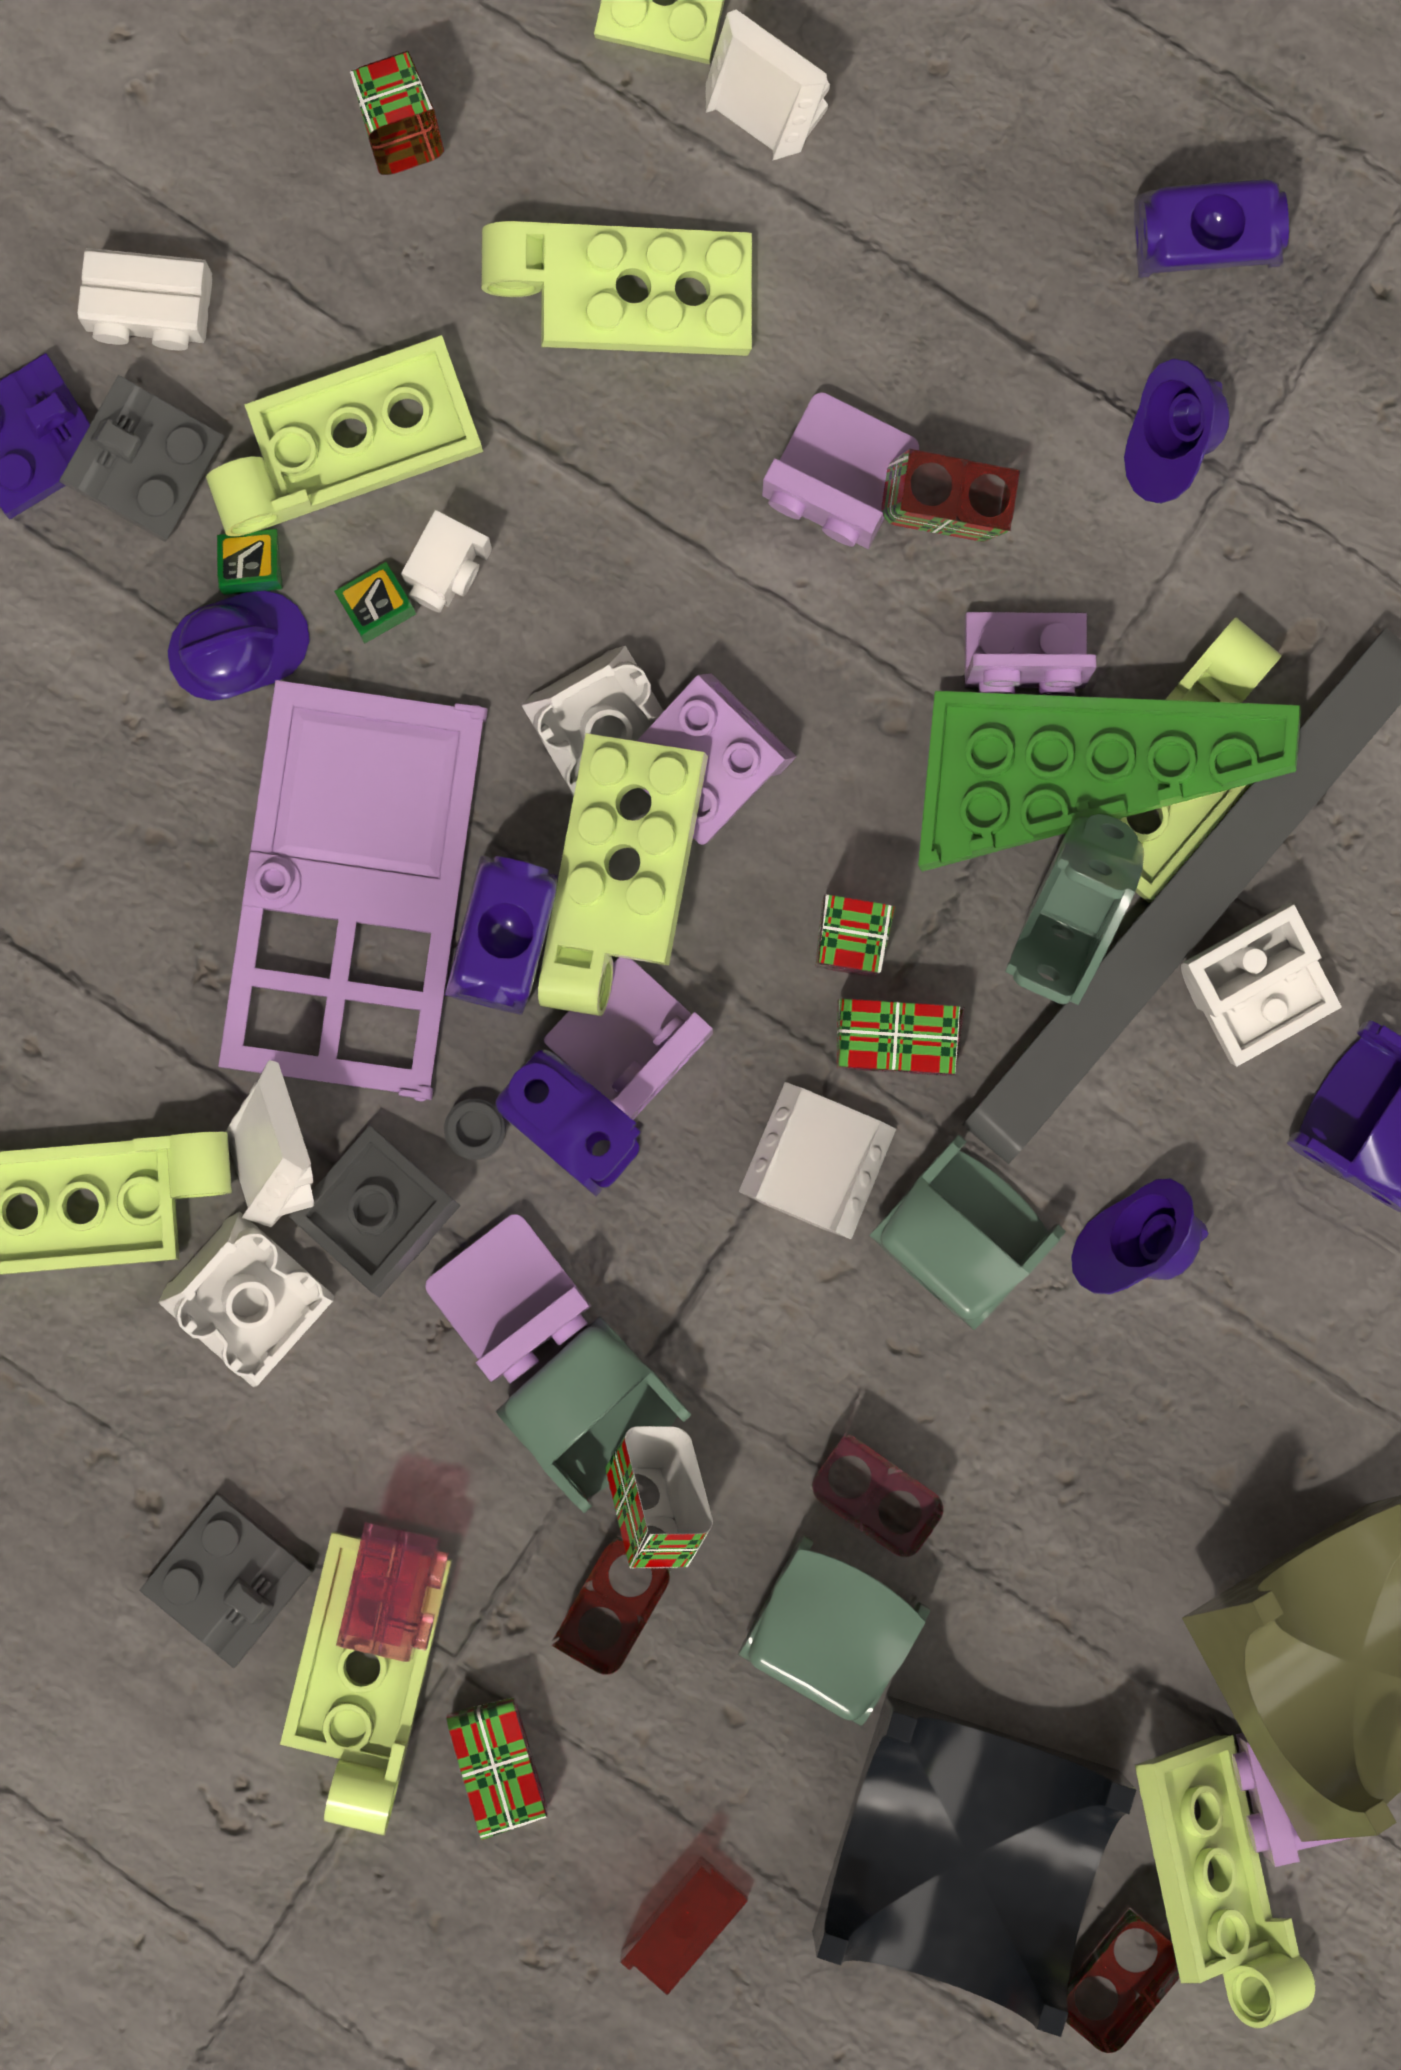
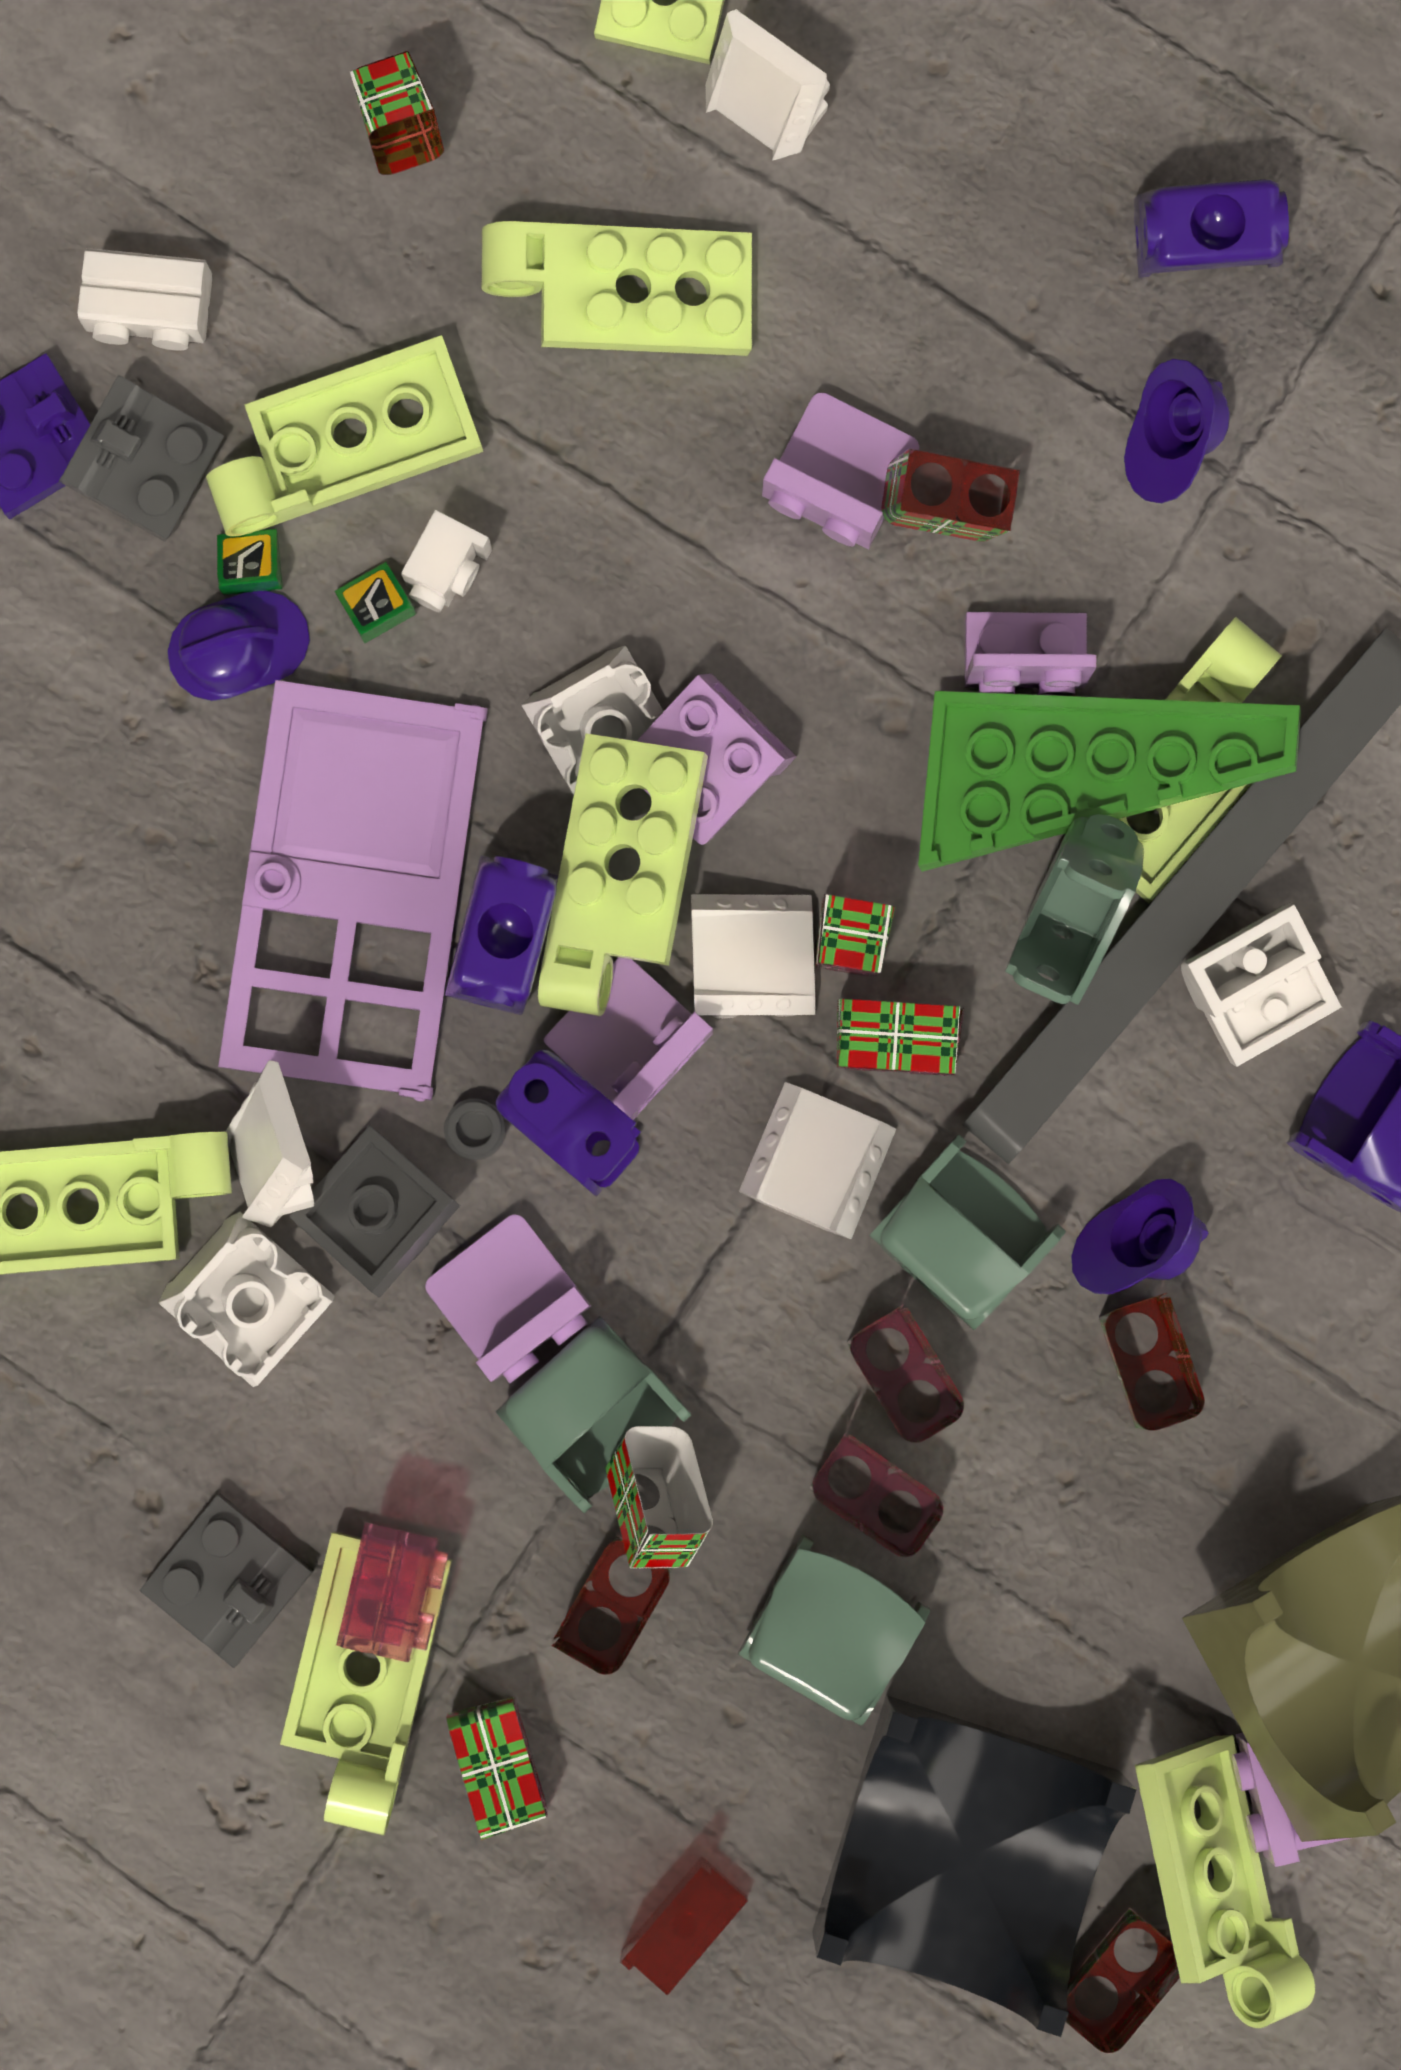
(753, 955): none -> white slope
(911, 1370): none -> clear pink piece
(1169, 1339): none -> clear red piece

